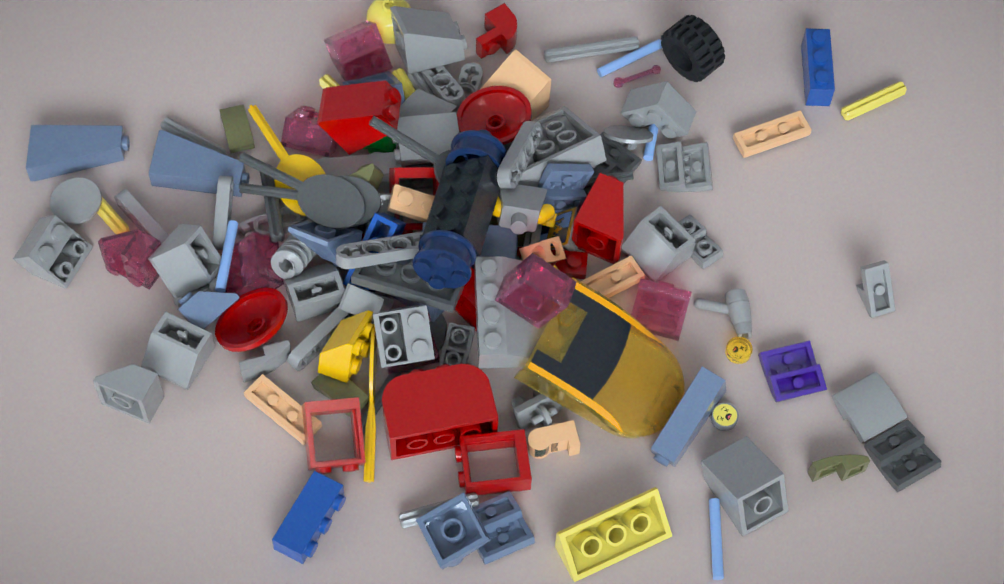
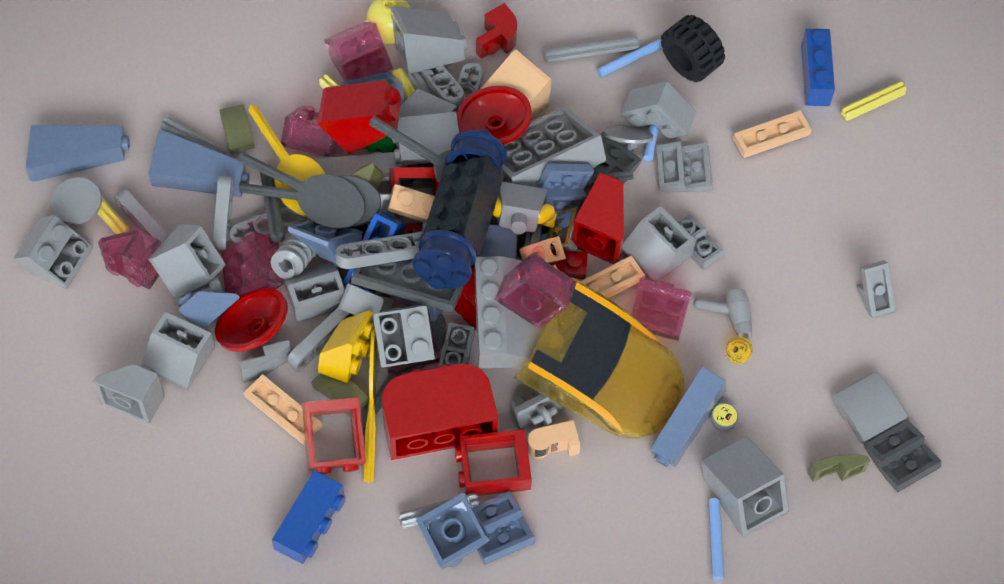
(226, 257): light blue bar -> none
(519, 154): light grey beam -> none
(613, 534): light yellow slope -> none
(618, 82): clear pink hinge -> none
(792, 371): dark purple slope -> none

